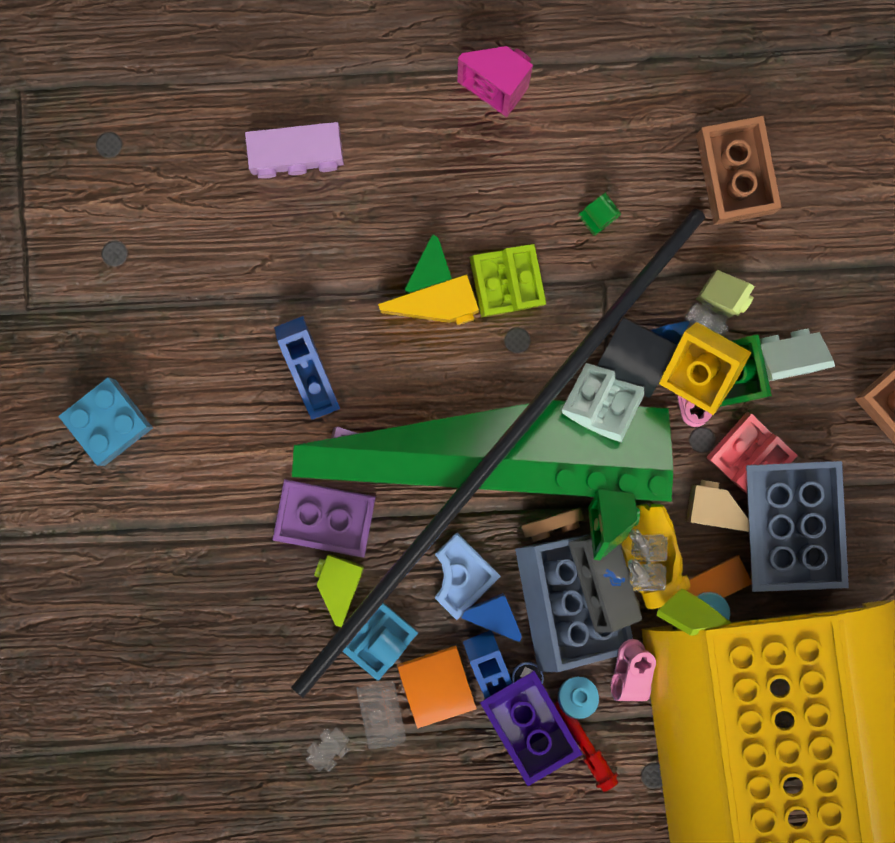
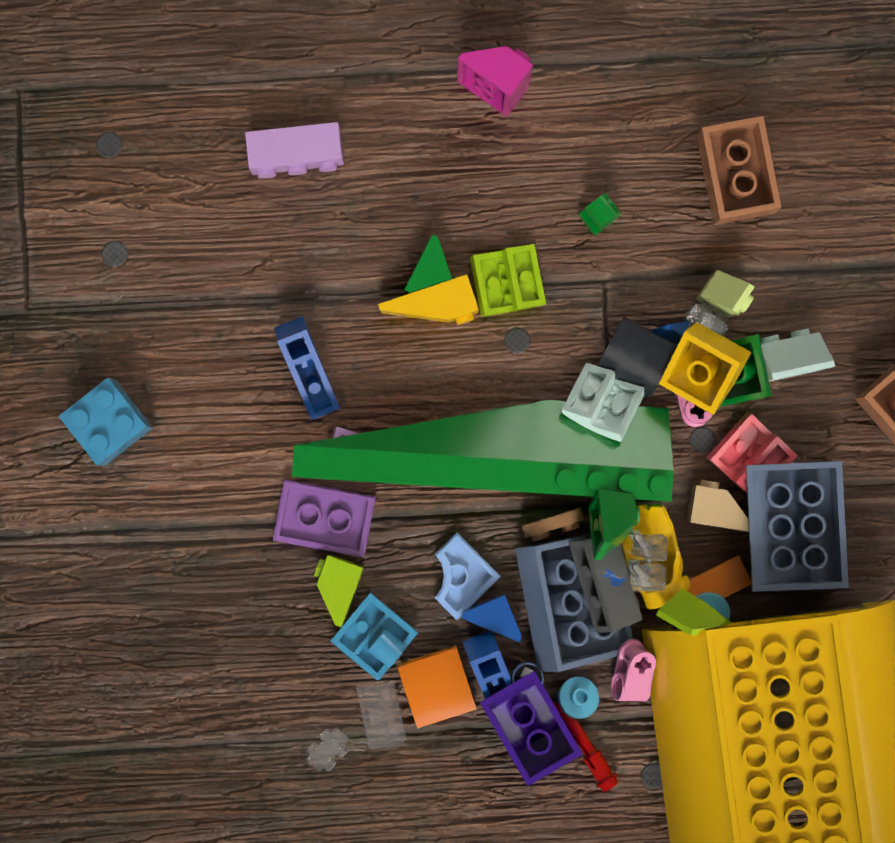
(496, 455): black piece -> none

